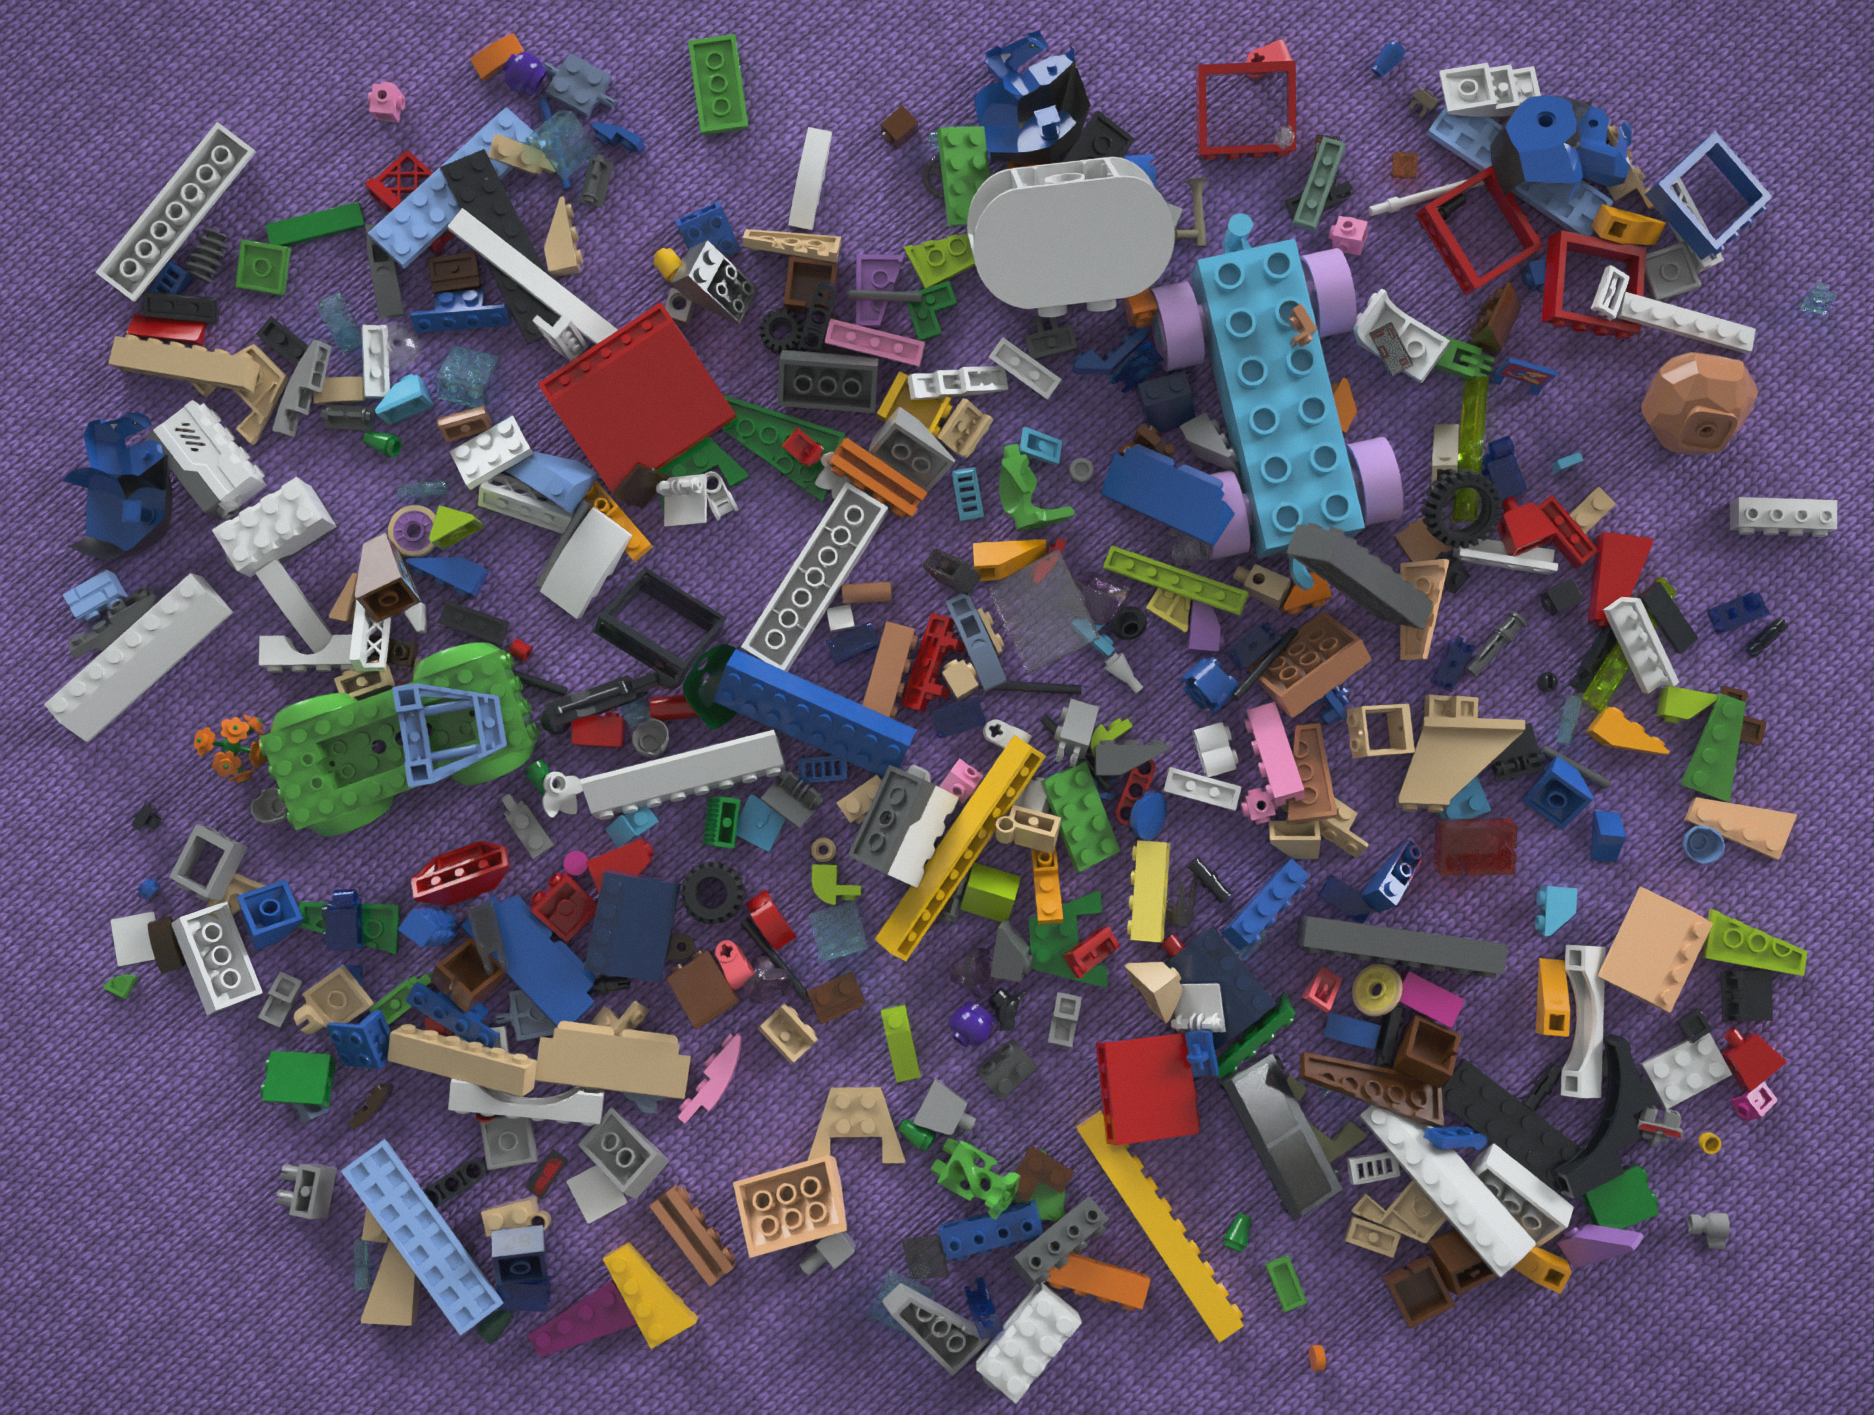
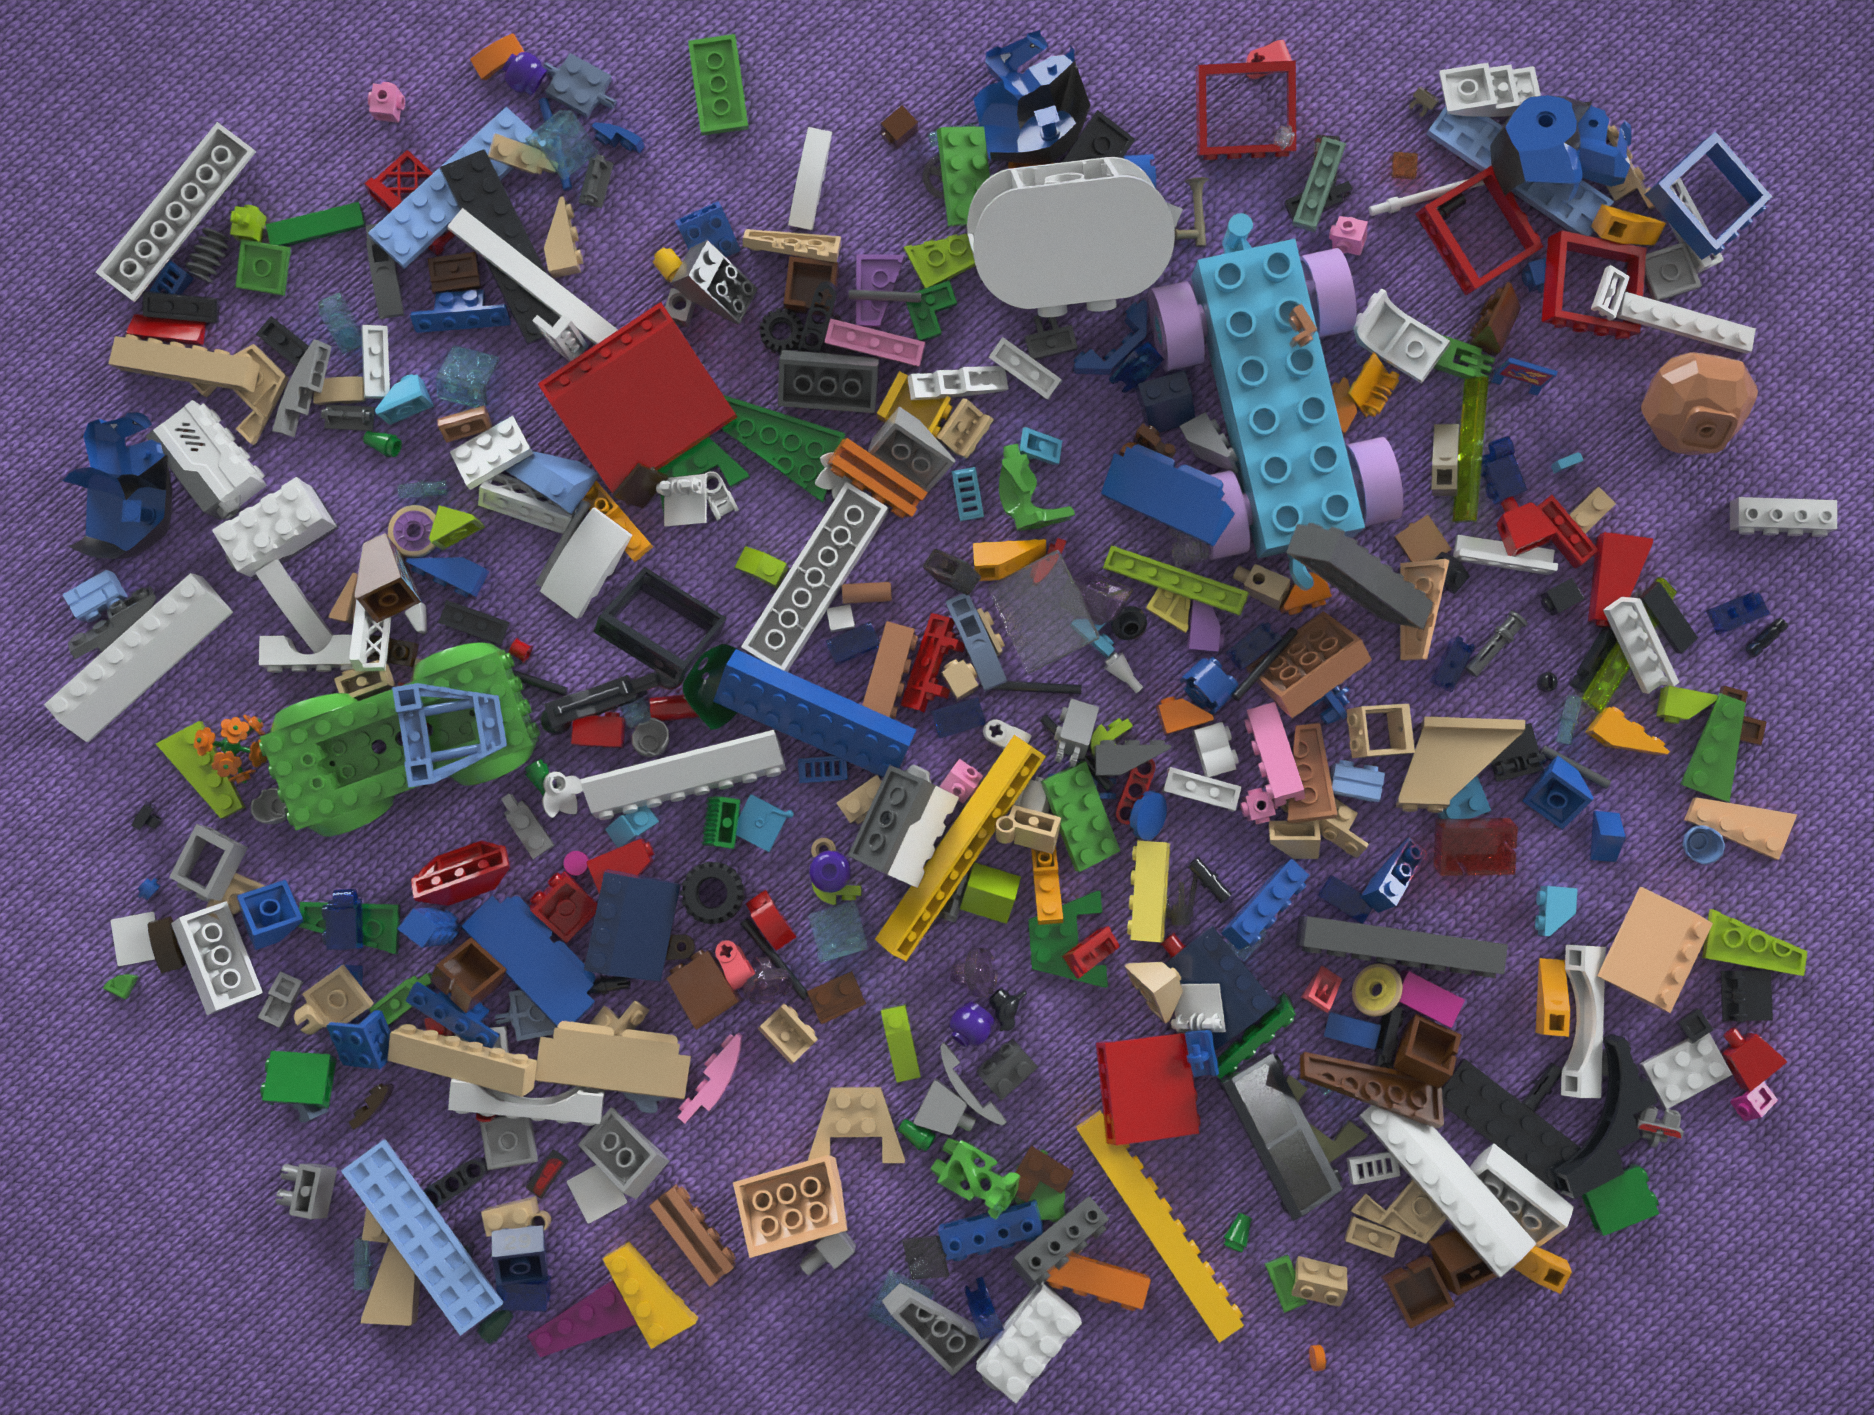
(198, 771): none -> lime wing
(247, 223): none -> lime brick
(390, 355): clear dish -> none
(487, 935): clear smoke hinge -> none
(762, 566): none -> lime slope
(791, 799): dark grey hinge -> none
(803, 448): red bracket -> none
(830, 871): none -> dark purple piece
(989, 1110): none -> light grey slope
(1011, 954): dark grey slope -> none
(1064, 1020): light grey slope -> none
(1081, 470): light grey tile -> none
(1140, 309): orange slope -> none
(1180, 715): none -> orange slope
(1320, 1281): none -> tan bracket
(1357, 782): none -> light blue brick
(1372, 386): none -> light orange hinge
(1388, 58): blue cone -> none
(1391, 349): clear smoke tile -> none
(1451, 706): tan slope -> none
(1455, 1137): blue hinge -> none
(1483, 523): black tyre -> none
(1596, 1243): medium lavender slope -> none
(1710, 1145): yellow hinge -> none
(1714, 1225): light grey piece -> none
(1818, 299): clear light blue tile -> none

